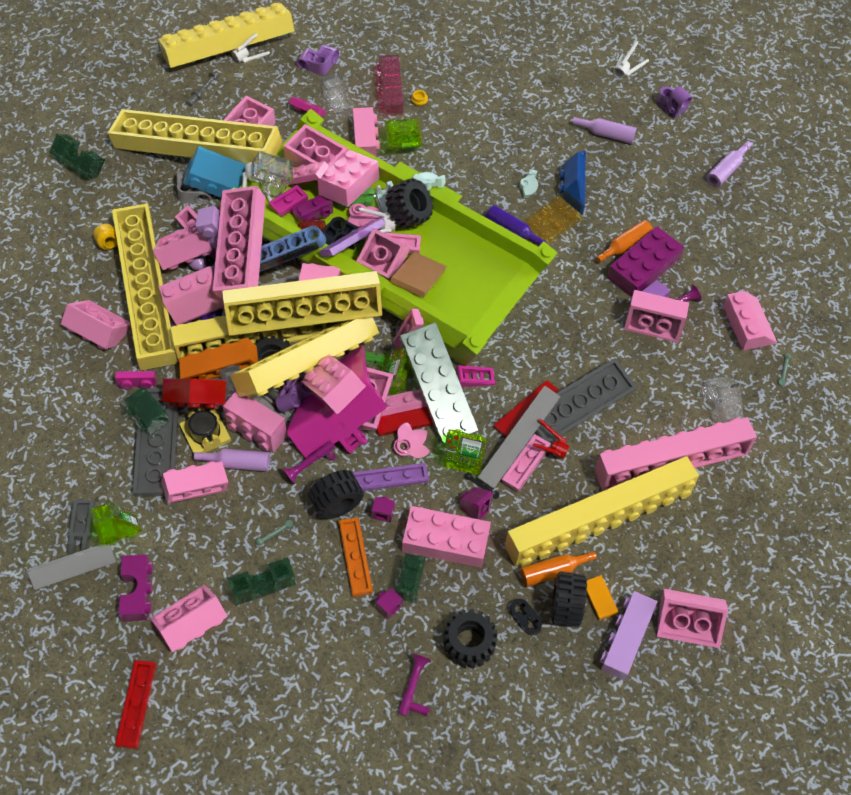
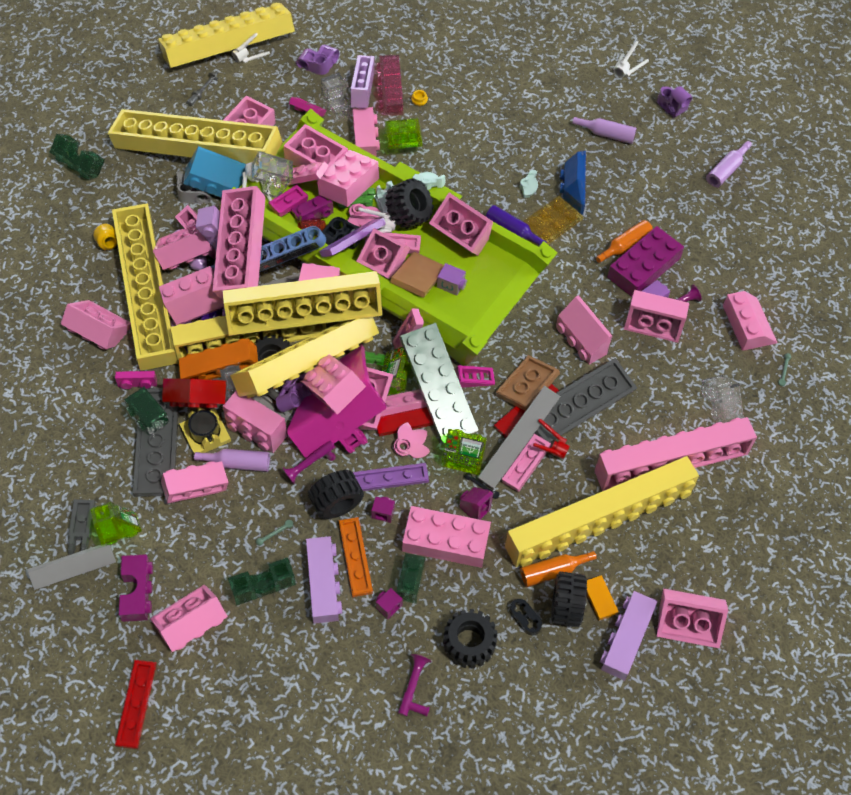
(322, 580): none -> lavender brick
(362, 82): none -> lavender brick
(451, 279): none -> medium lavender brick
(462, 224): none -> bright pink slope
(527, 382): none -> medium nougat tile
(584, 331): none -> bright pink slope

